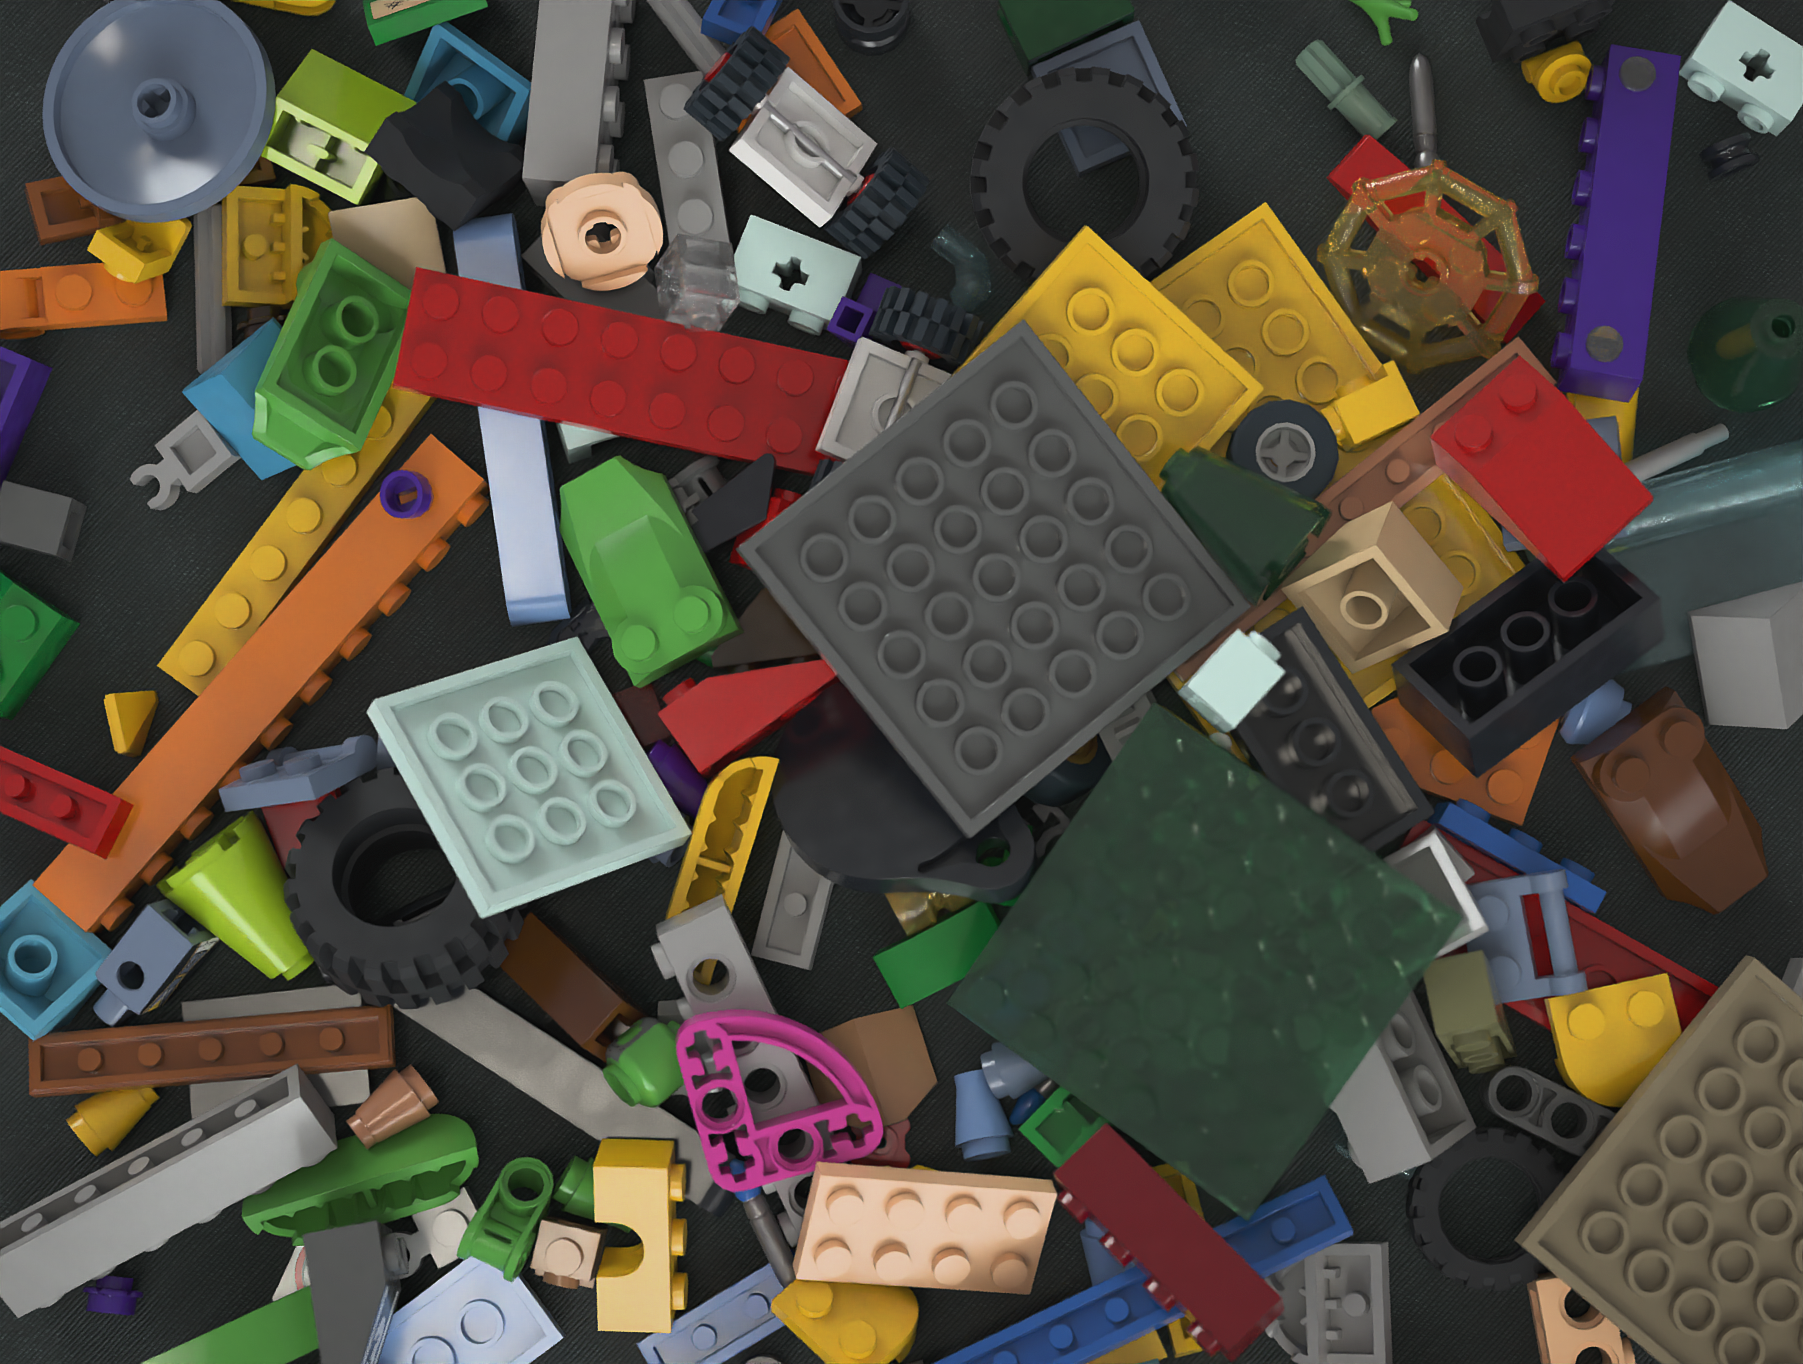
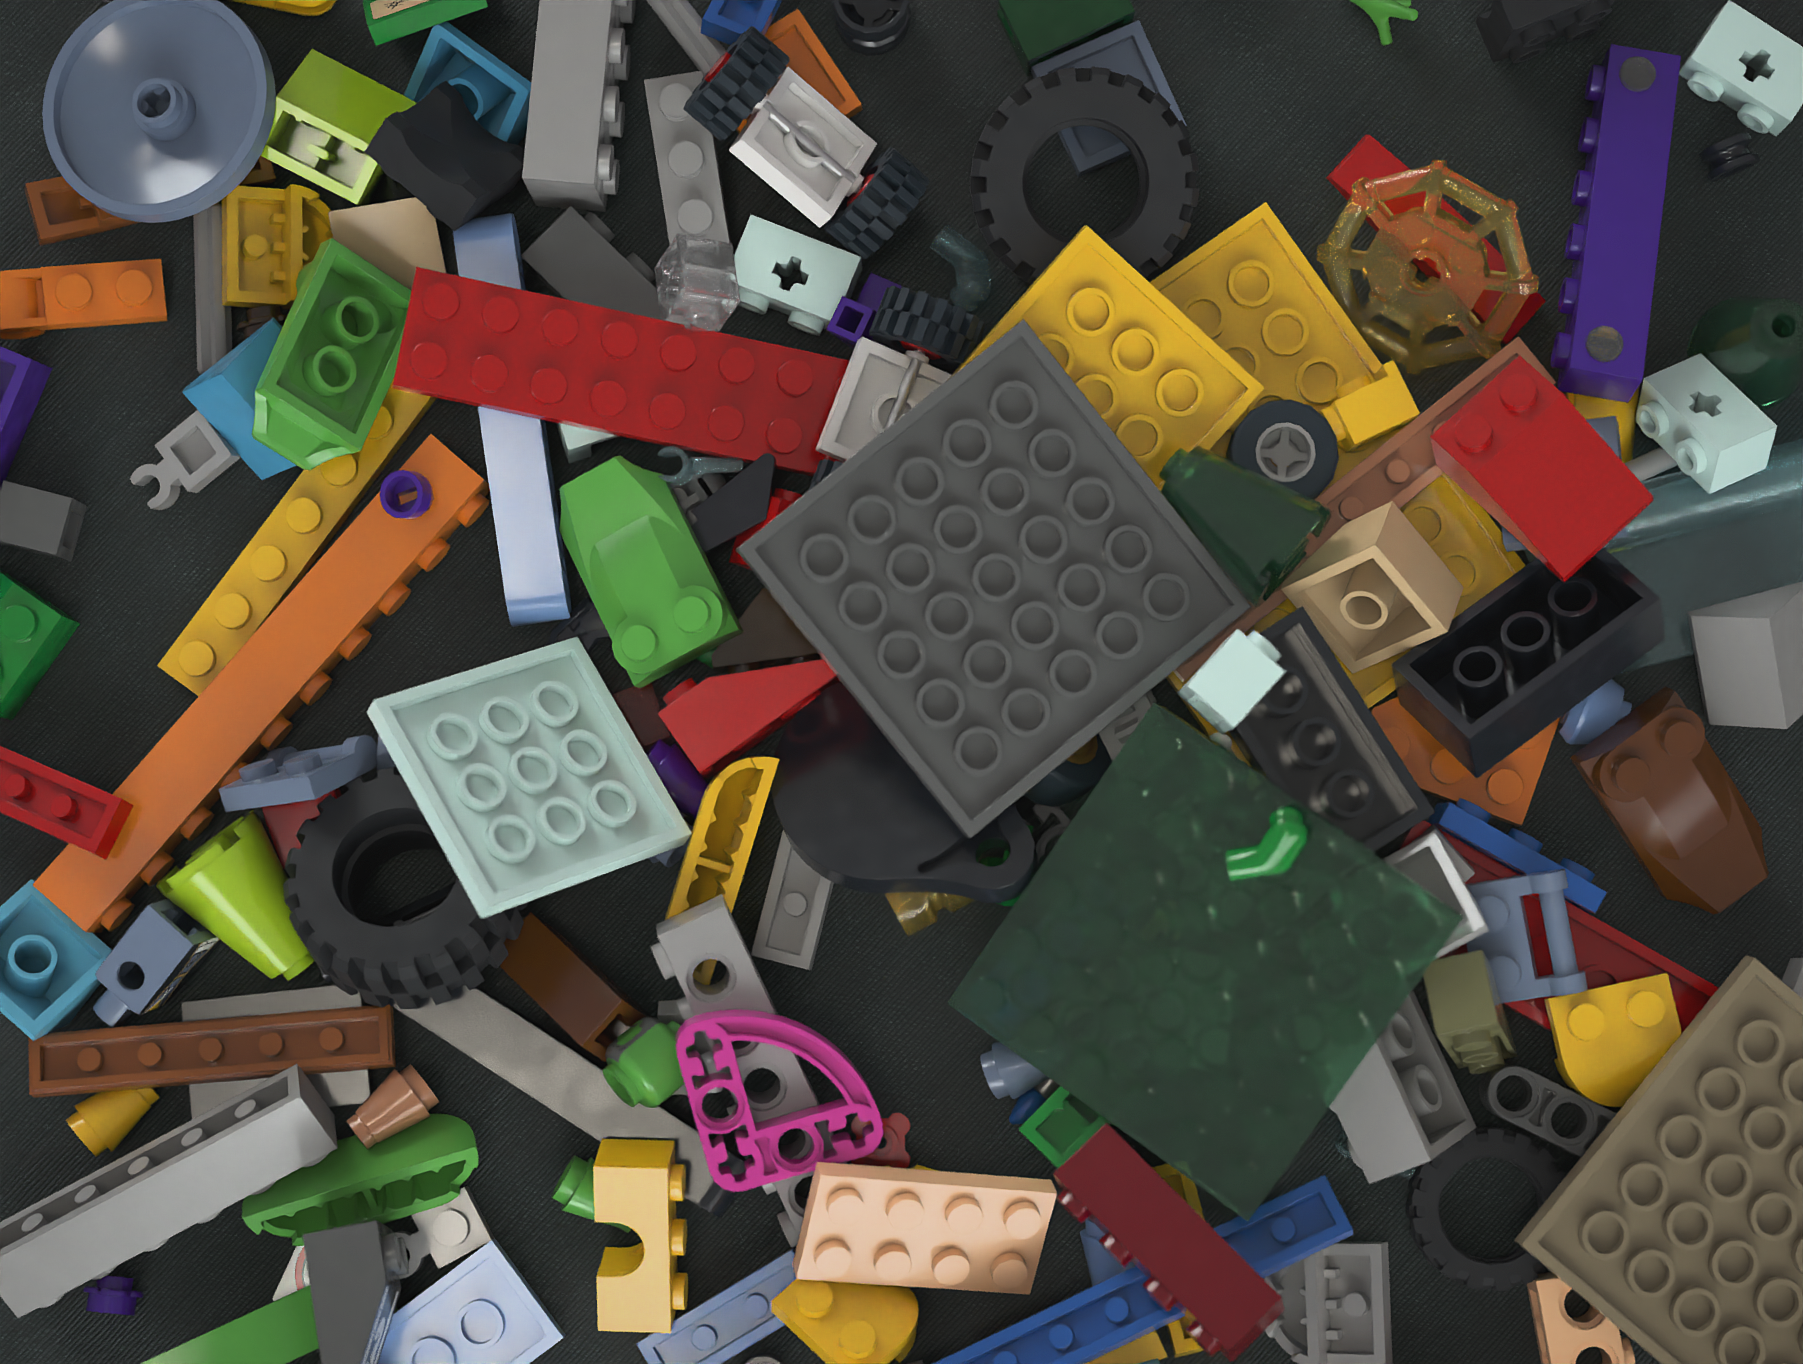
(130, 719): yellow slope -> none
(139, 249): yellow bracket -> none
(507, 1227): bright green piece -> none
(568, 1252): brick -> none
(597, 199): light nougat plate -> none
(698, 465): none -> clear light blue hand
(766, 1230): flat silver piece -> none
(889, 1057): medium nougat slope -> none
(938, 953): green slope -> none
(980, 1119): medium blue cone -> none
(1276, 850): none -> green arm
(1344, 90): sand green axle -> none
(1423, 111): flat silver piece -> none
(1558, 72): yellow plate -> none
(1705, 423): none -> light aqua brick

